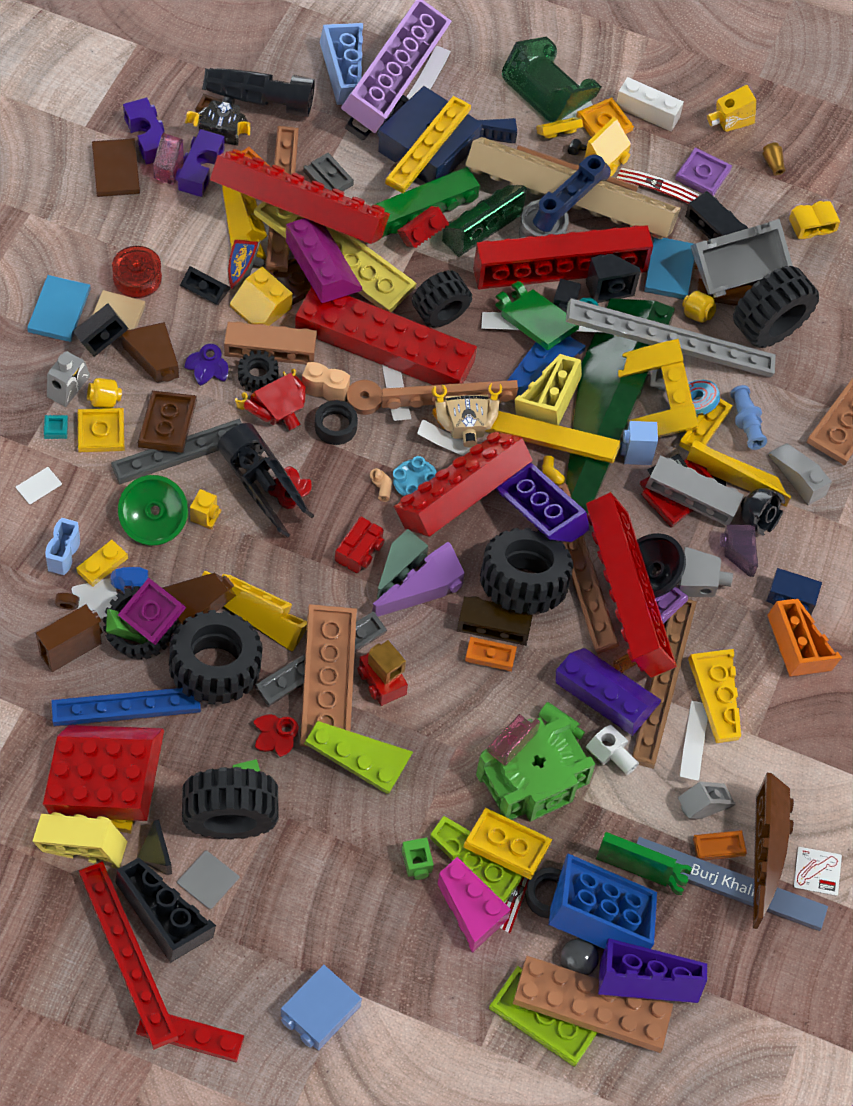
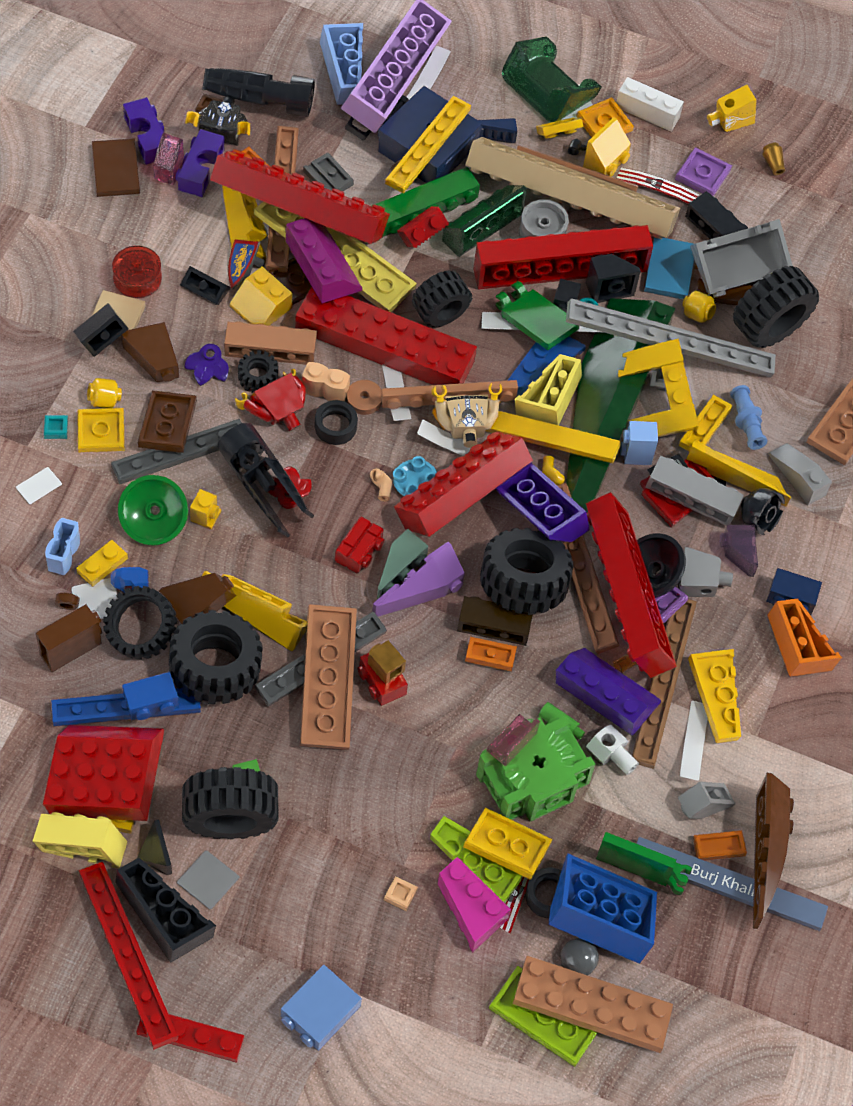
(59, 308): dark azure tile -> none
(66, 378): light grey torso -> none
(117, 626): bright green slope -> none
(150, 696): none -> blue brick
(152, 611): magenta plate -> none
(273, 736): red plate -> none
(363, 756): lime wing -> none
(400, 893): none -> light nougat tile
(417, 850): bright green brick -> none
(556, 204): dark blue plate -> none
(649, 974): dark purple wedge -> none
(709, 394): dark azure tile -> none
(814, 219): yellow brick -> none
(817, 871): white sticker -> none

